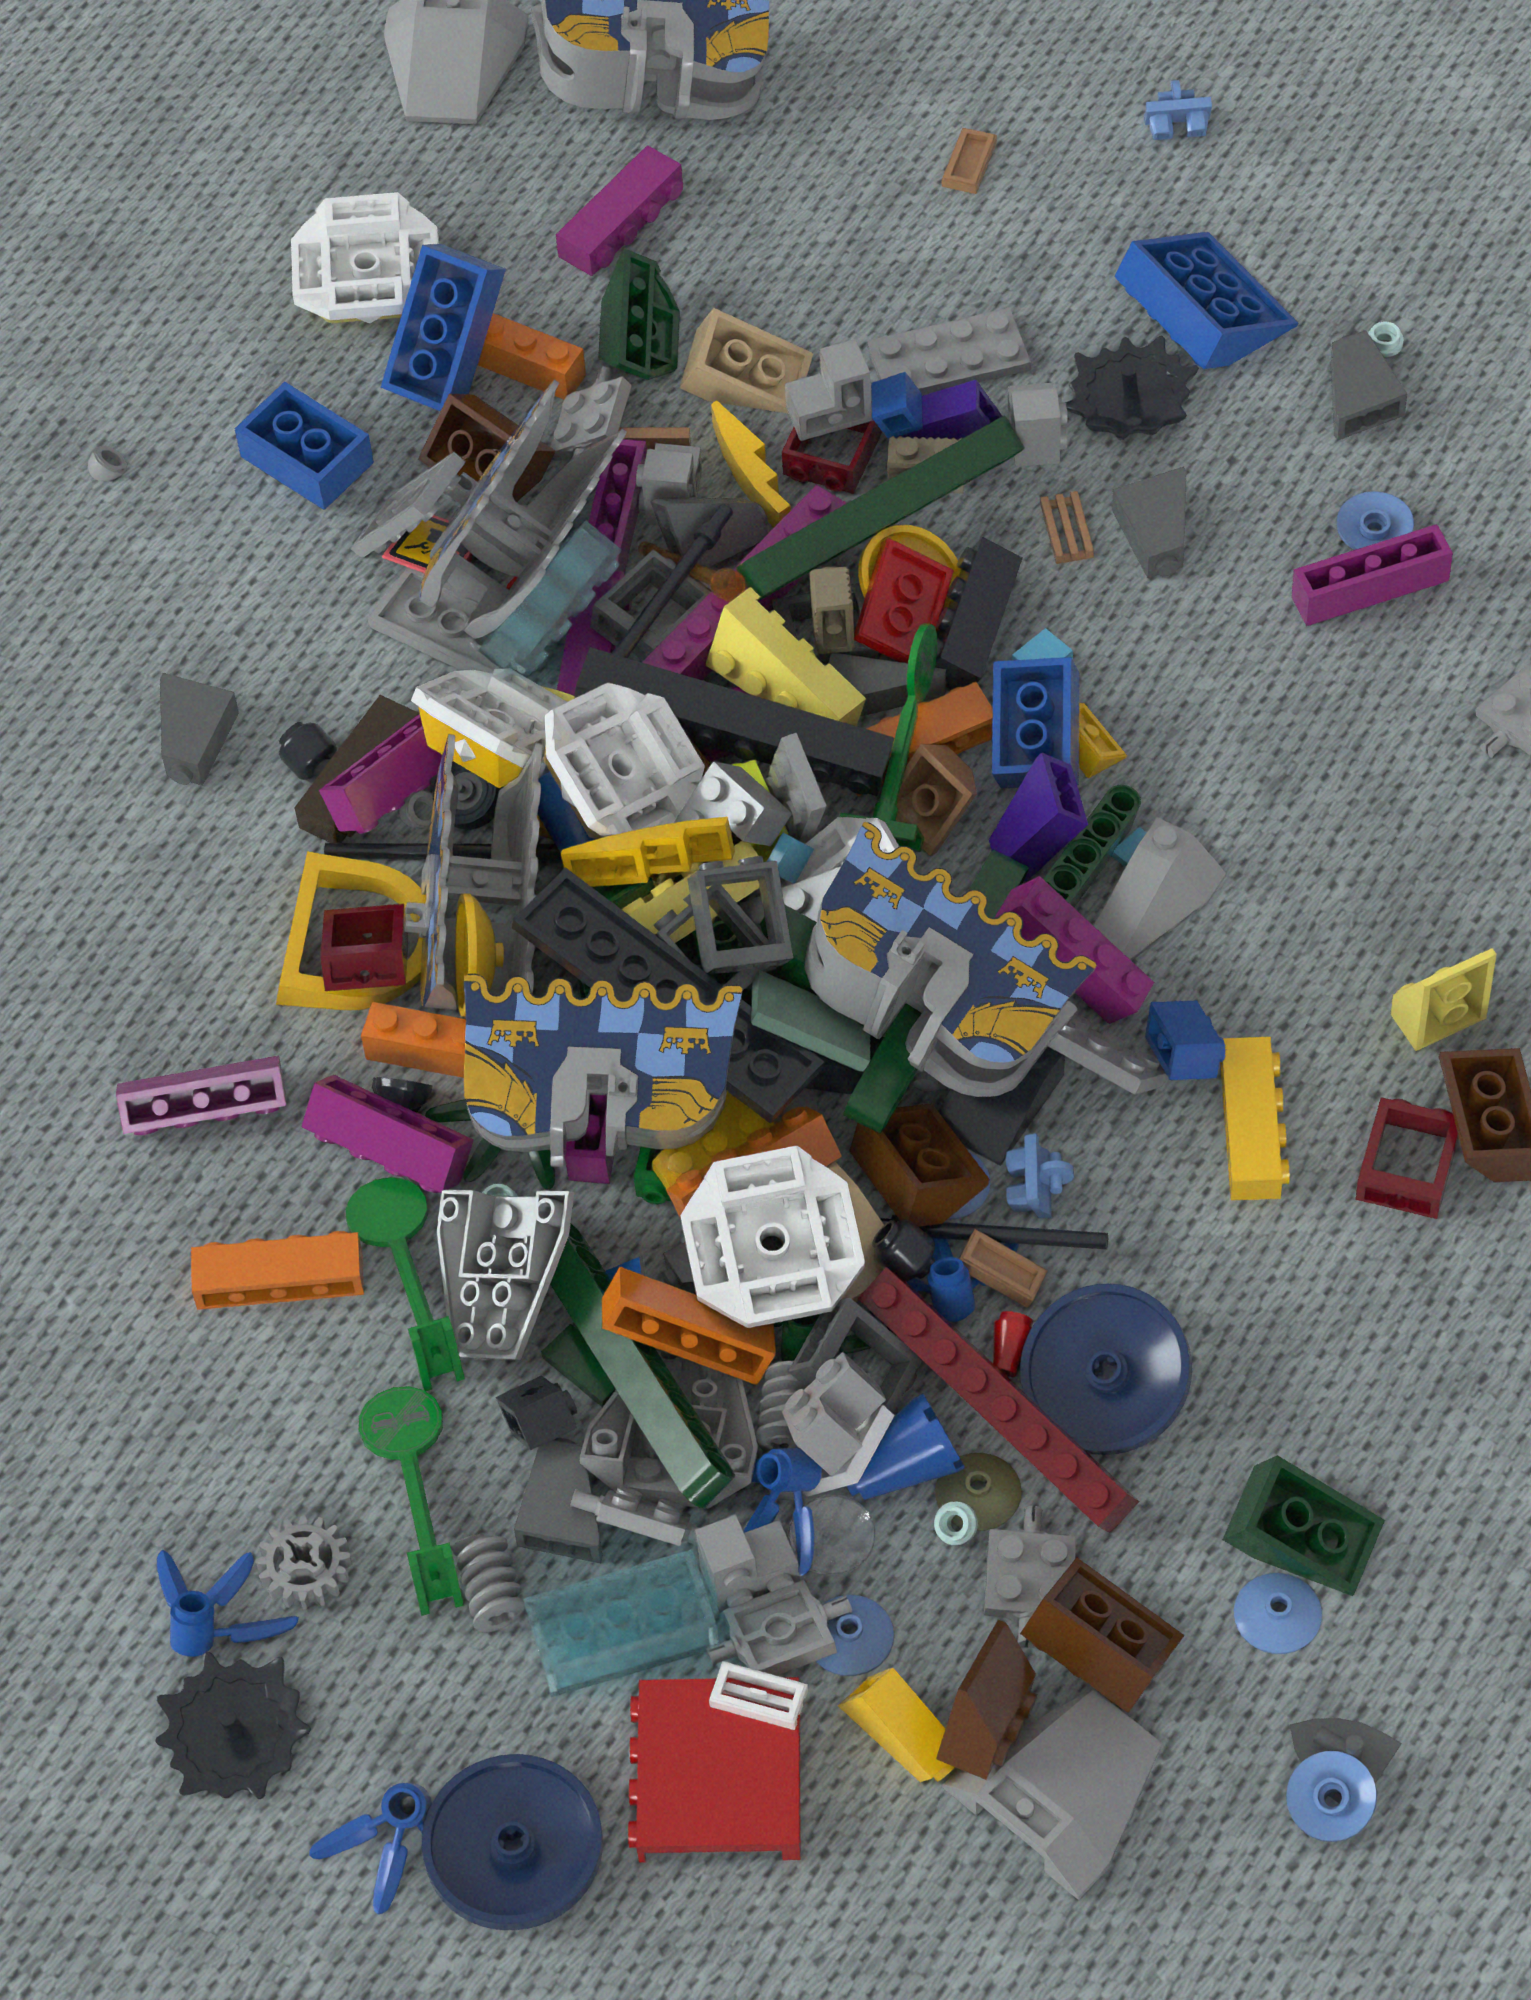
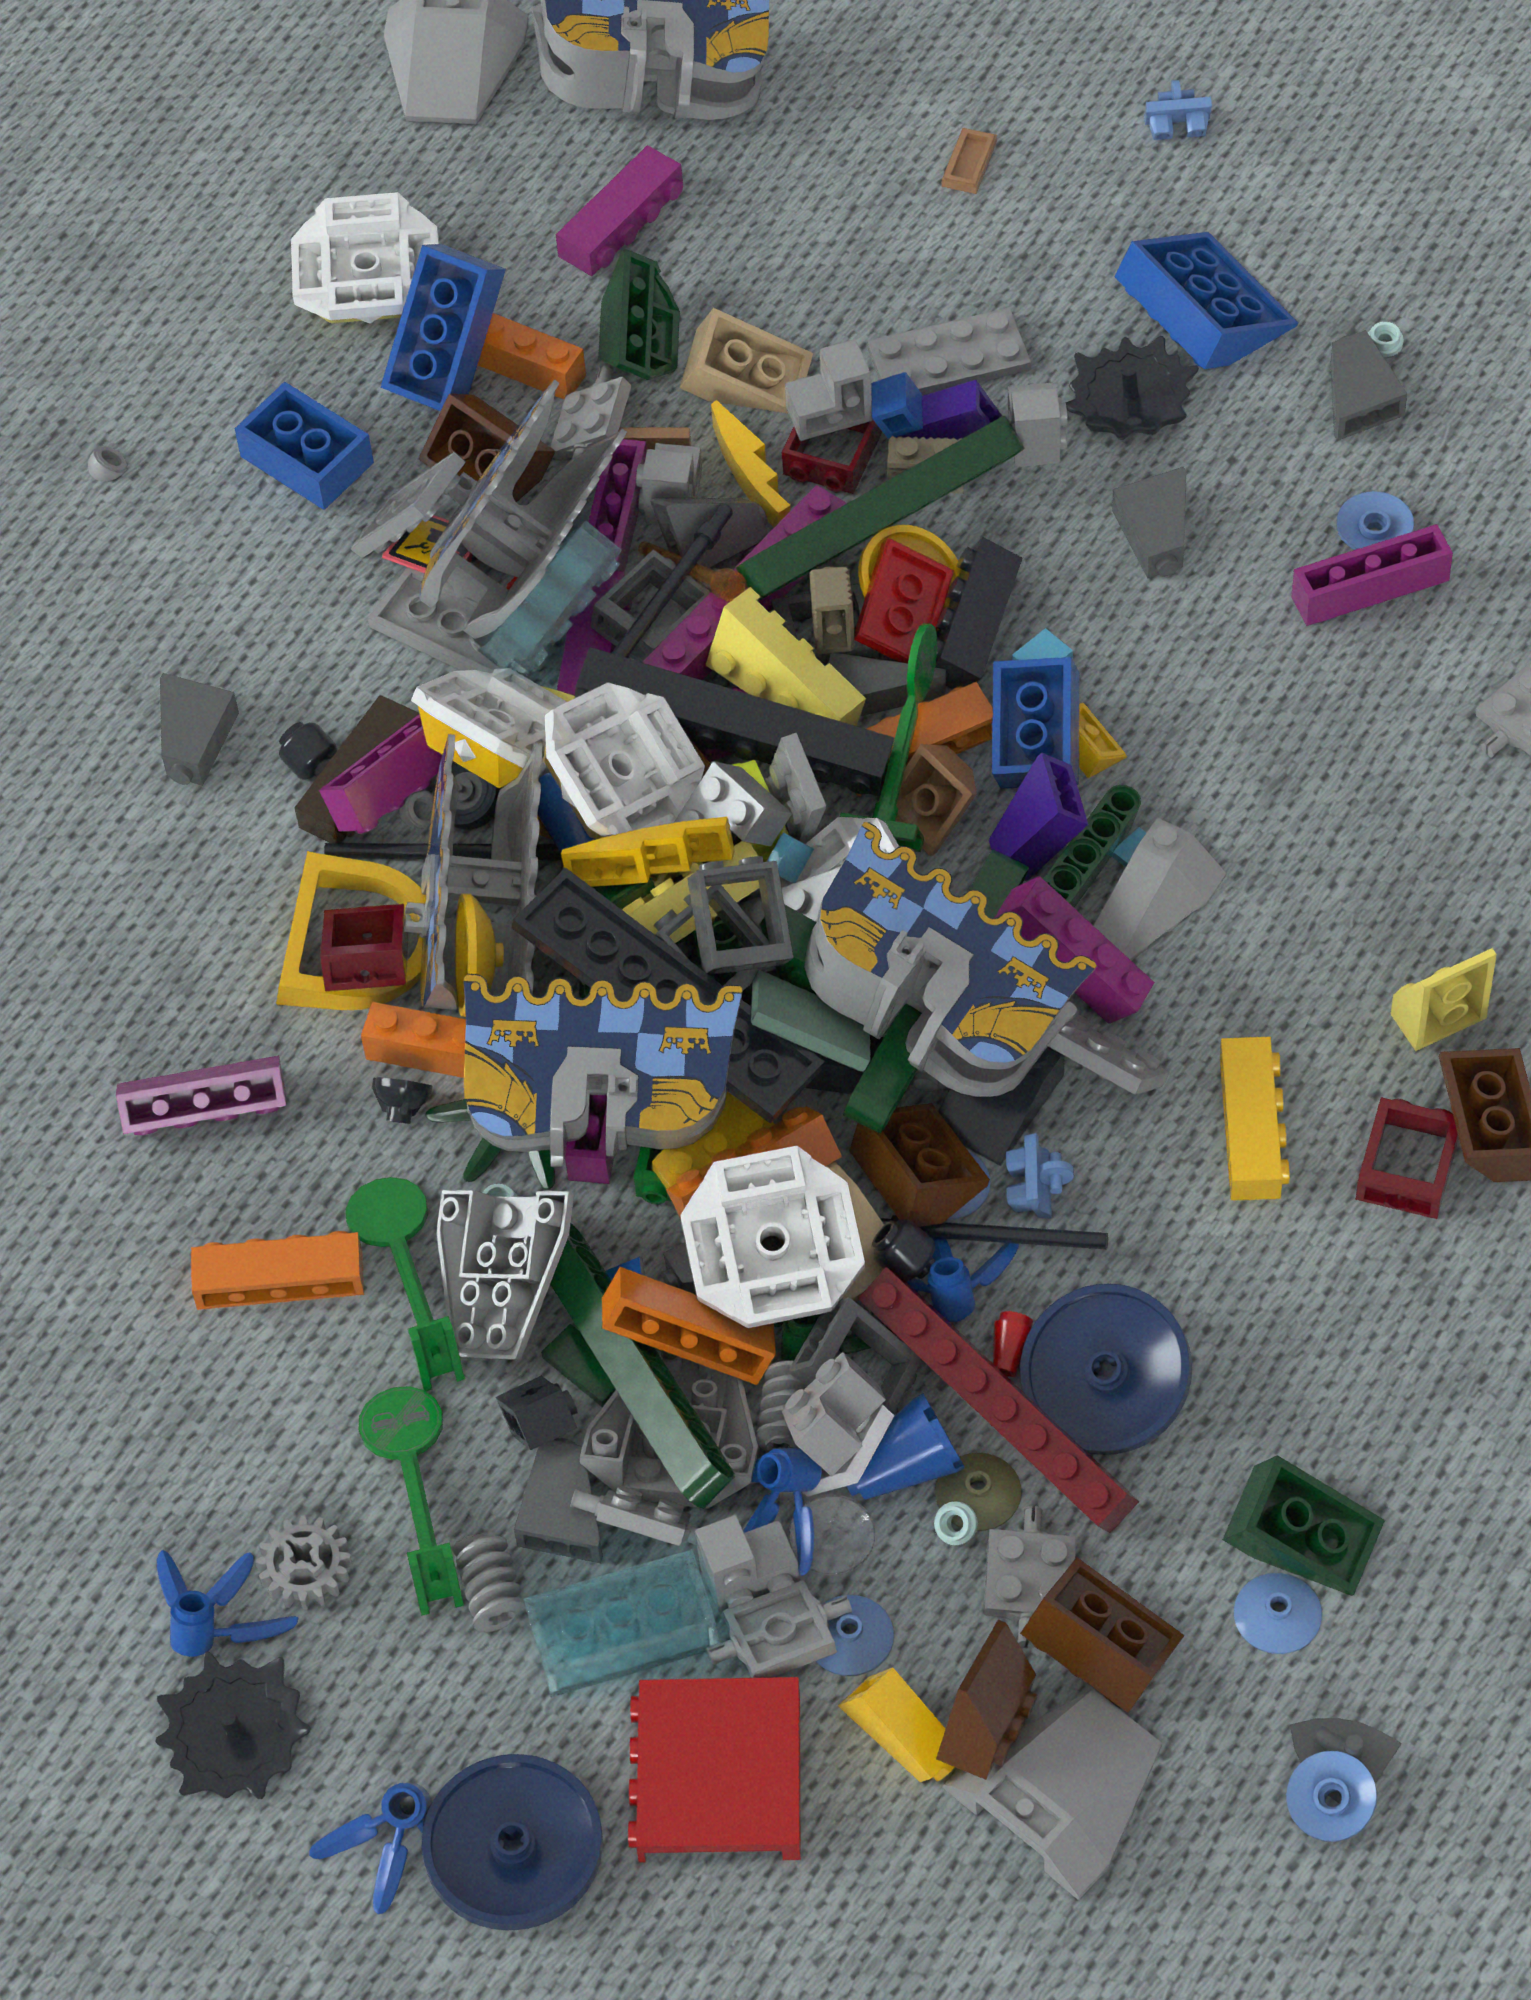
(387, 1134): magenta brick -> none
(753, 1710): white tile -> none
(1002, 1268): medium nougat tile -> none
(1061, 503): medium nougat tile -> none
(1184, 1040): blue brick -> none

